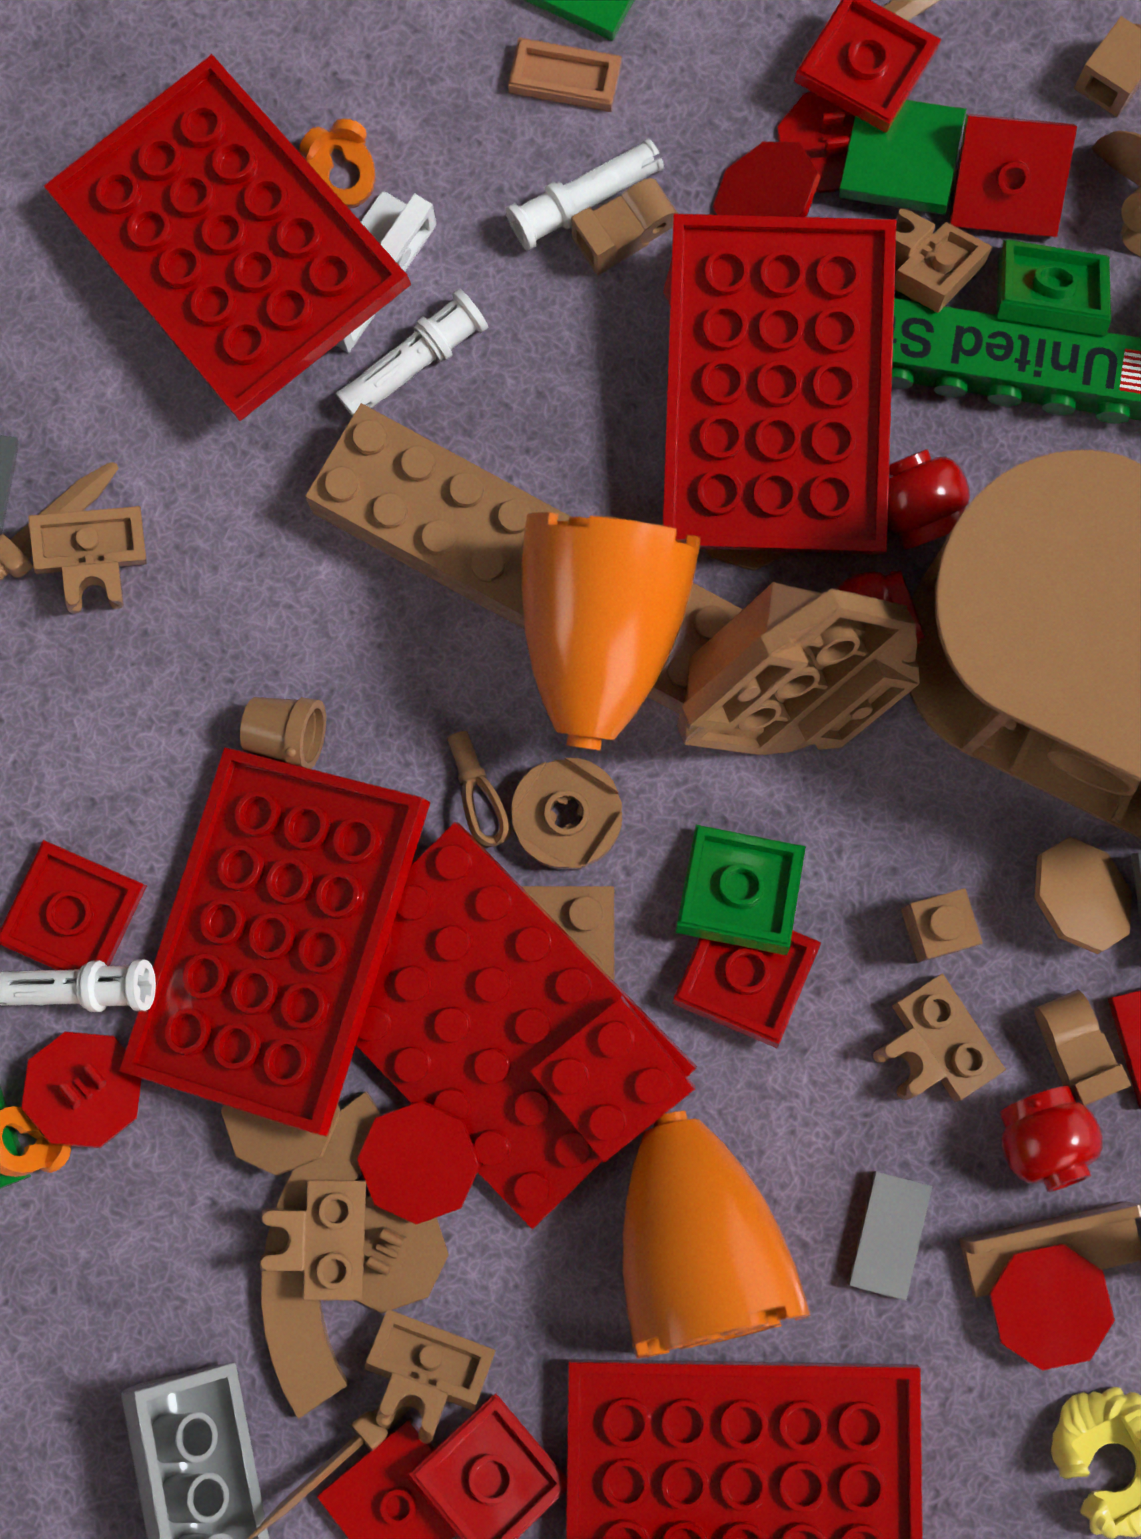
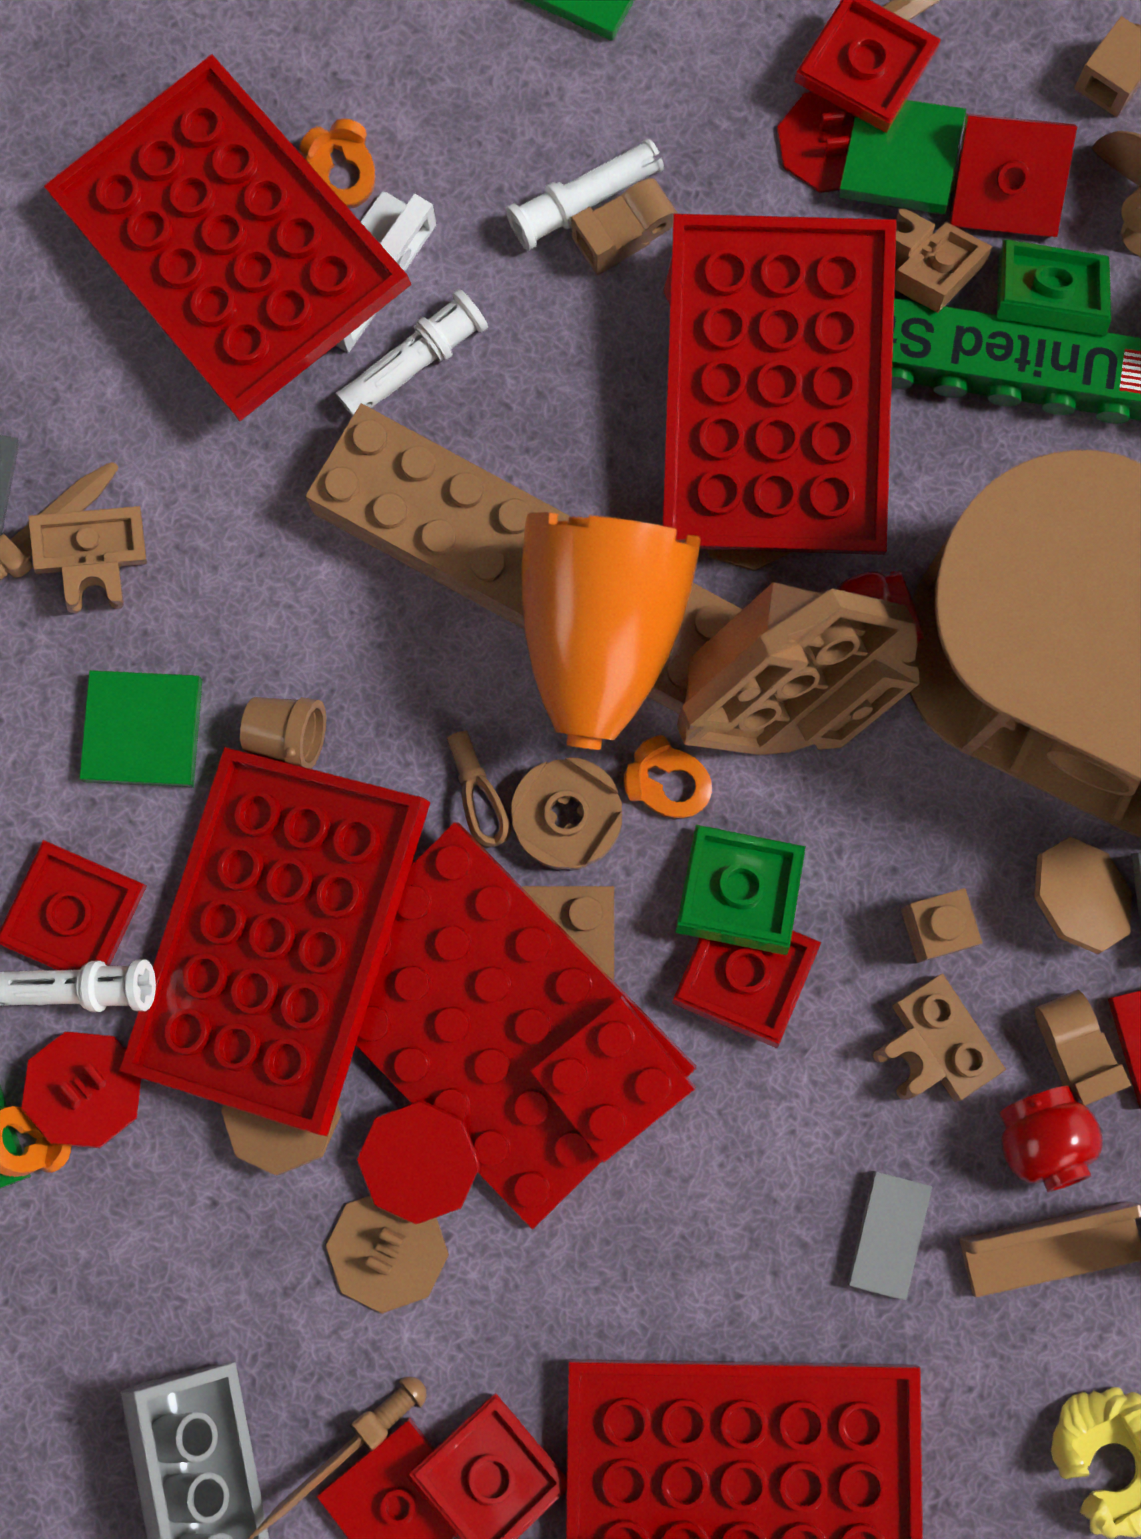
(141, 728): none -> green tile
(297, 1326): medium nougat tile -> none
(323, 1240): medium nougat plate -> none
(426, 1370): medium nougat plate -> none
(564, 74): nougat tile -> none
(659, 753): none -> orange piece
(700, 1245): orange cylinder -> none
(769, 182): red piece -> none
(925, 498): red piece -> none
(1051, 1306): red piece -> none

